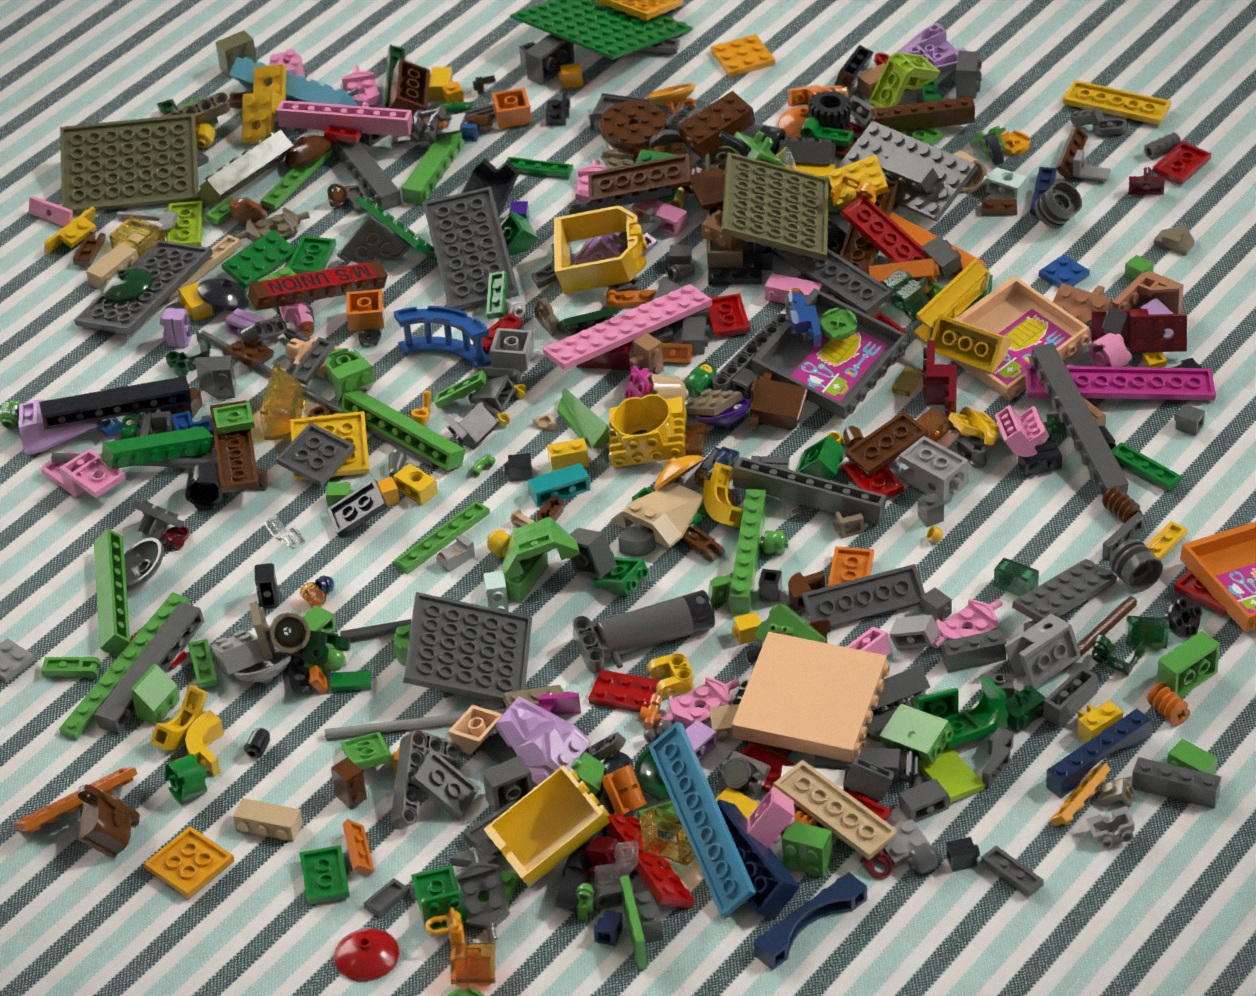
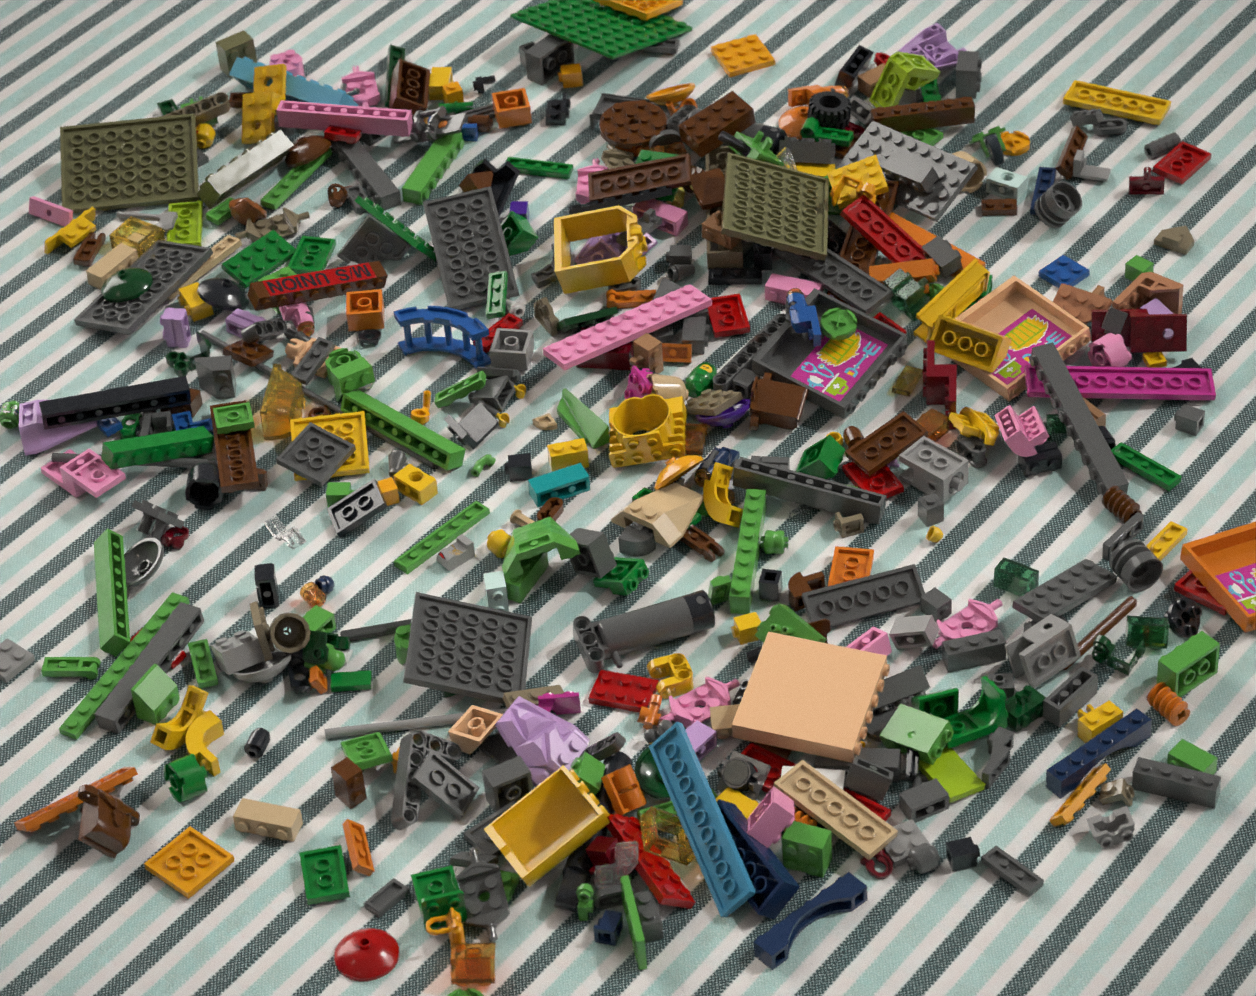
(476, 181): none -> reddish brown slope

